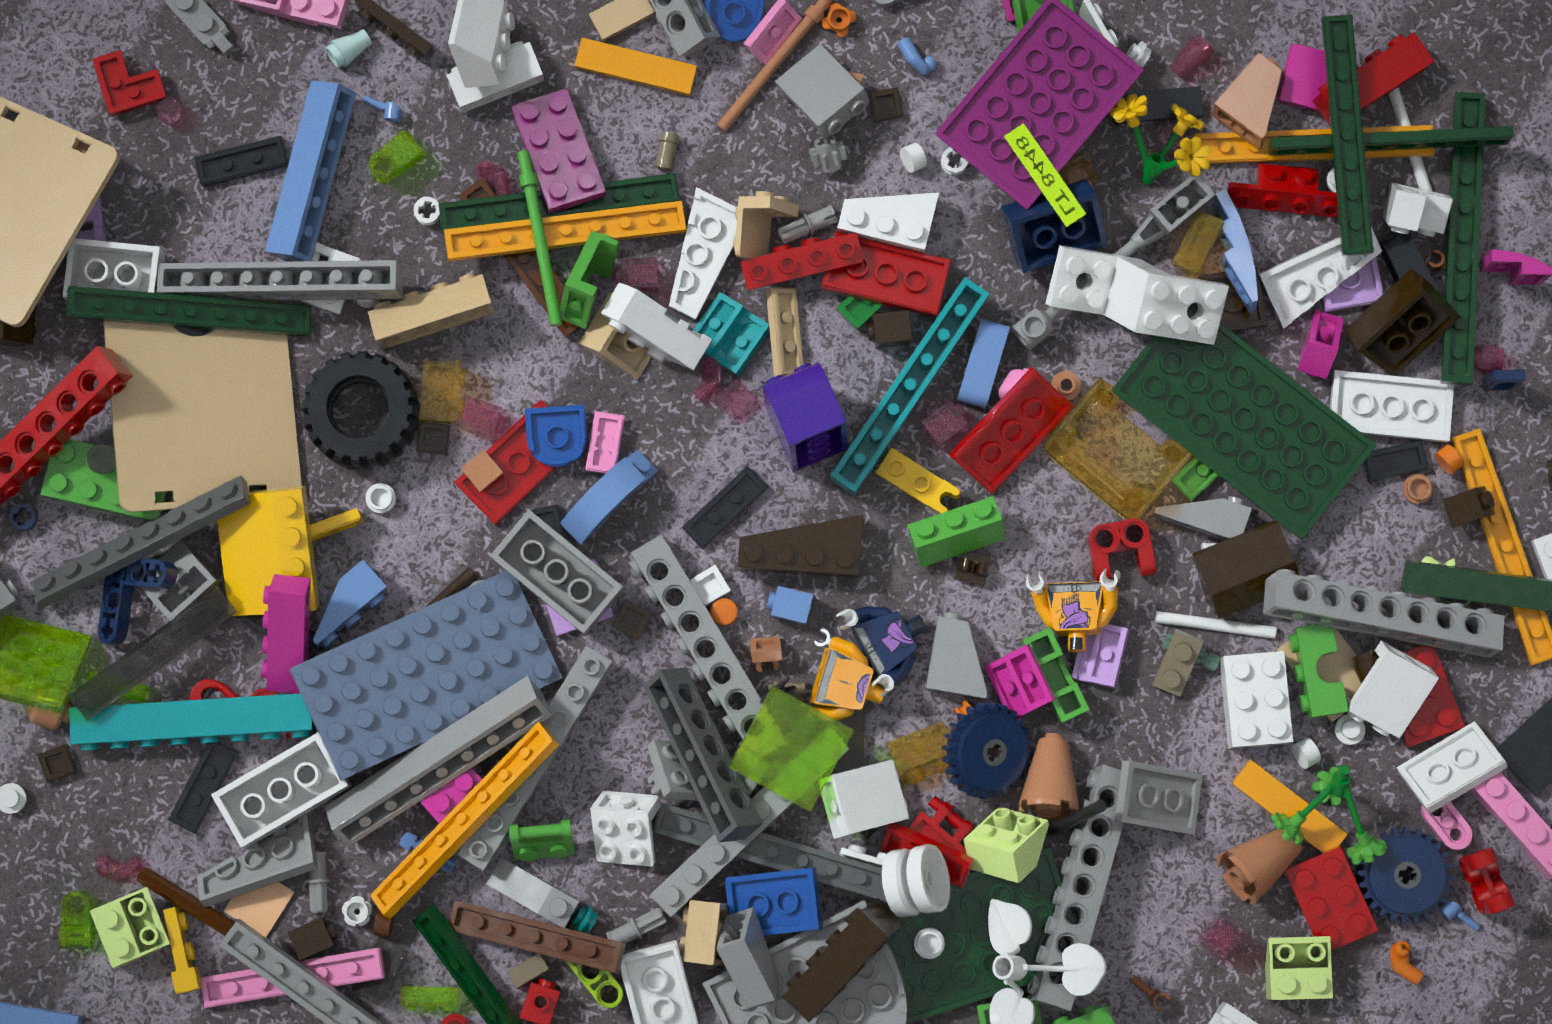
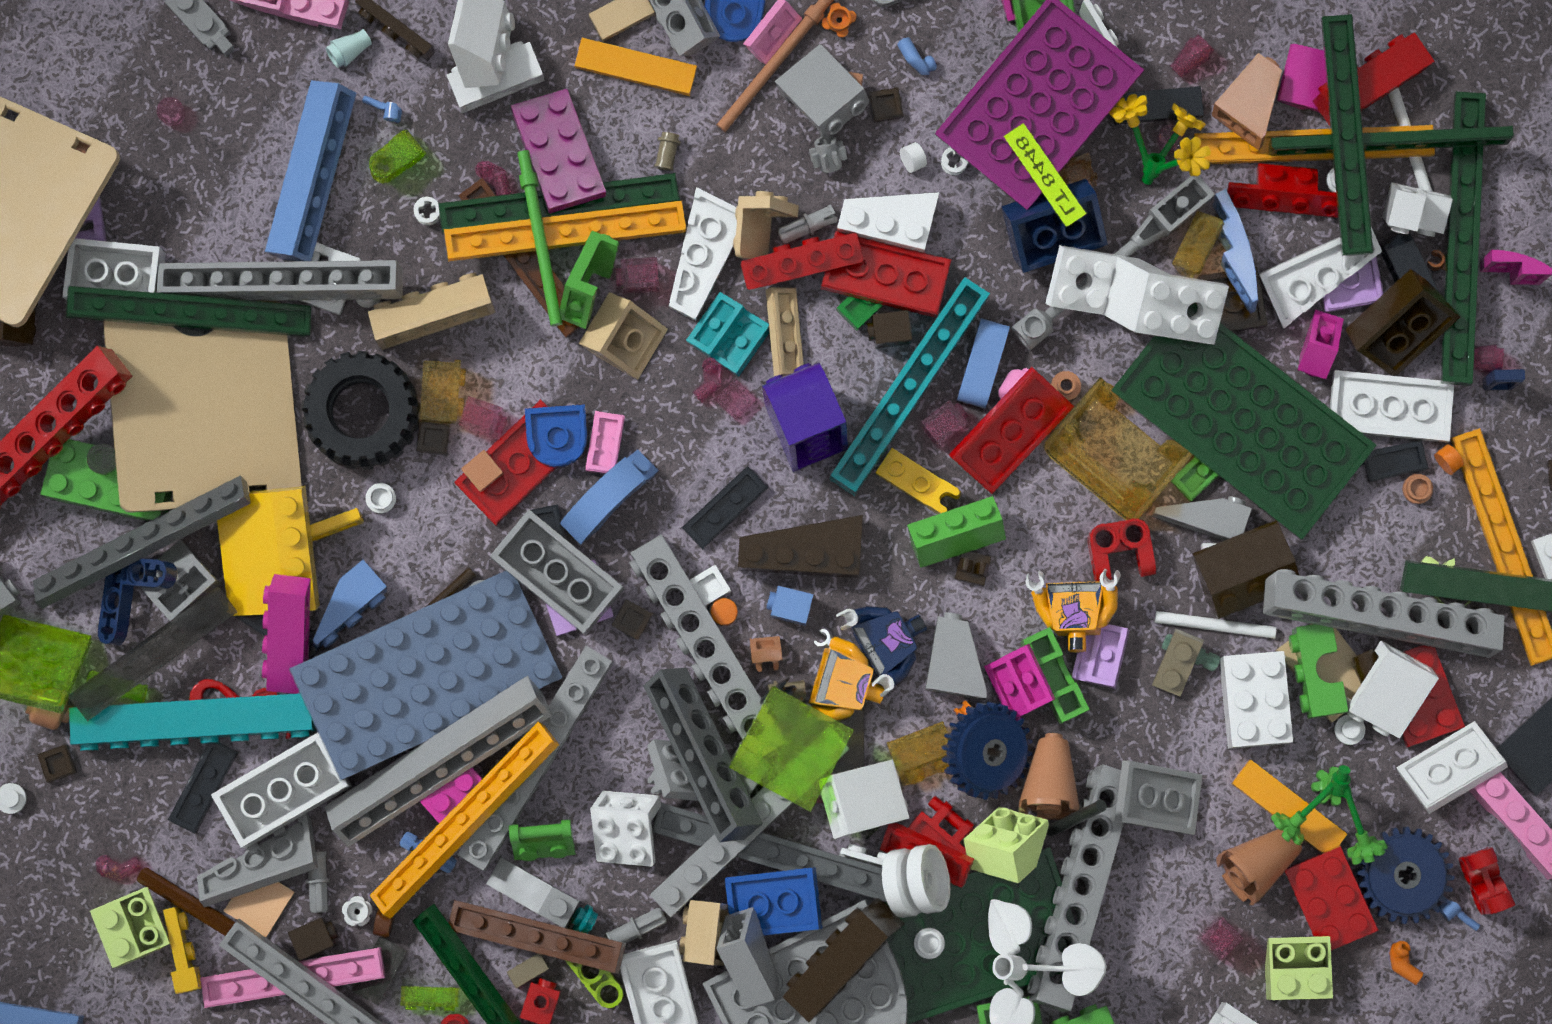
(17, 510): dark blue bush -> none
(77, 923): clear neon green piece -> none
(126, 92): red plate -> none
(241, 161): black tile -> none
(654, 327): white wedge -> none
(1139, 53): white plate -> none
(1149, 992): dark orange hand -> none
(1306, 753): white piece -> none
(1445, 822): bright pink plate -> none
(1469, 506): dark brown brick -> none

